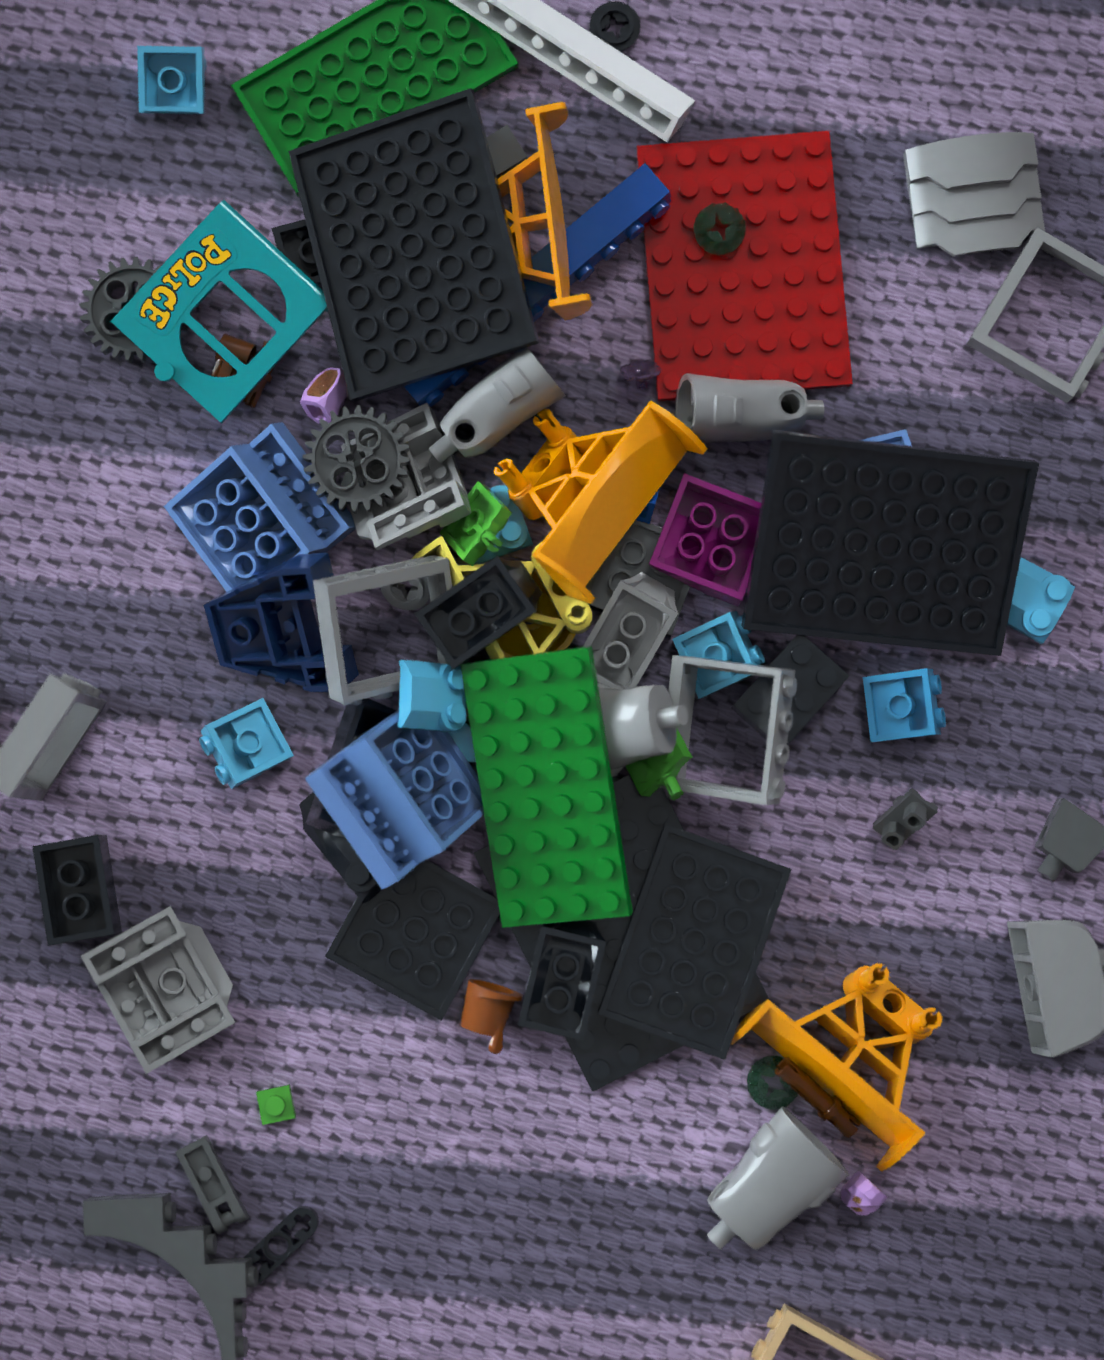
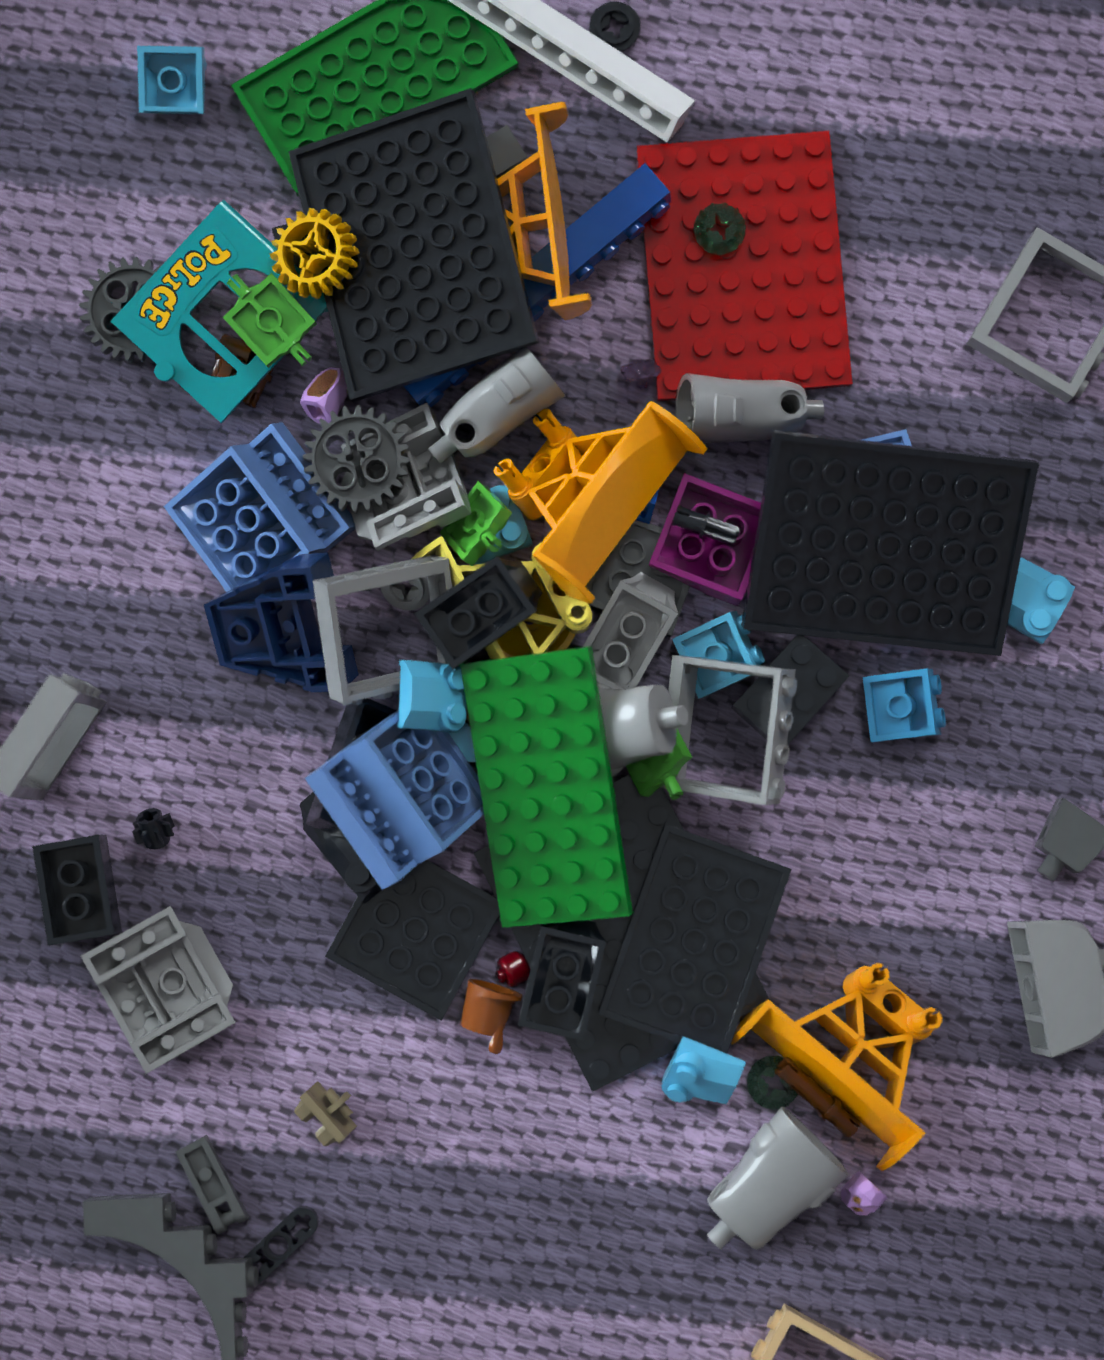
(153, 828): none -> black gear
(245, 743): medium azure plate -> none
(269, 320): none -> bright green plate
(276, 1104): bright green plate -> none
(310, 279): none -> yellow gear
(329, 1110): none -> dark tan hips
(513, 969): none -> dark red piece
(701, 1073): none -> medium azure slope
(705, 525): none -> black axle
(904, 818): dark grey hips -> none
(974, 192): light grey slope -> none

